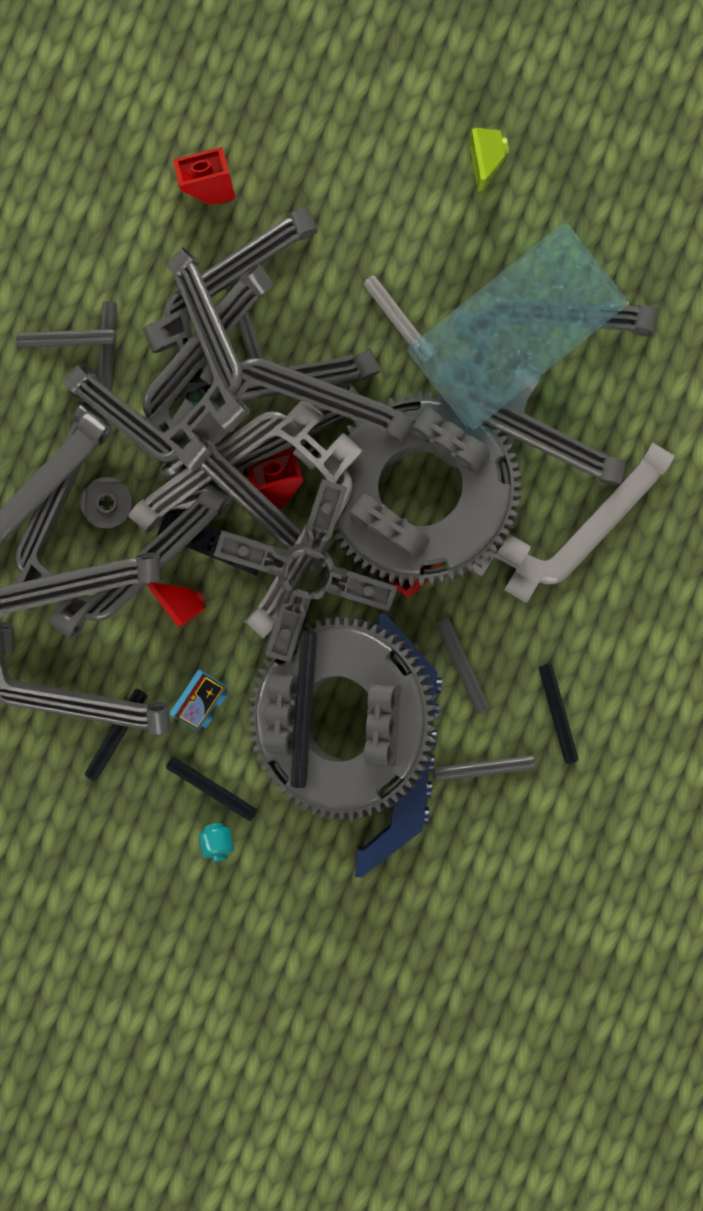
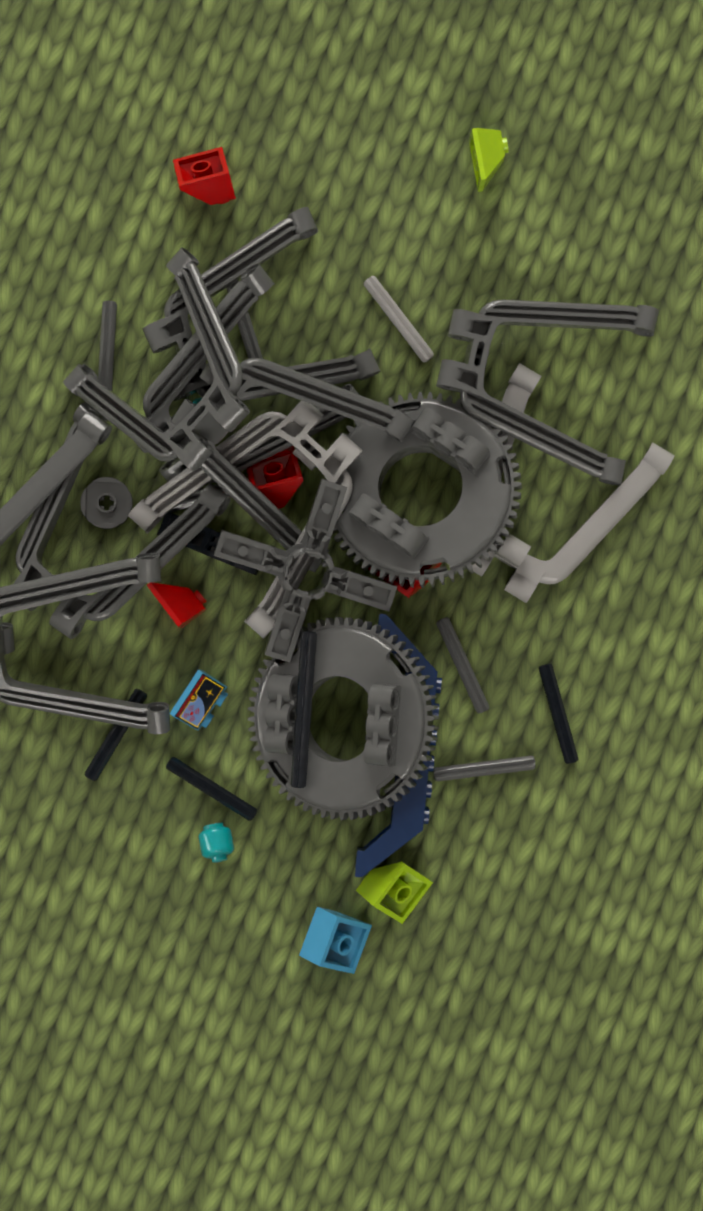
(66, 338): dark grey axle -> none
(335, 940): none -> dark azure slope
(394, 889): none -> lime slope
(517, 326): clear light blue plate -> none

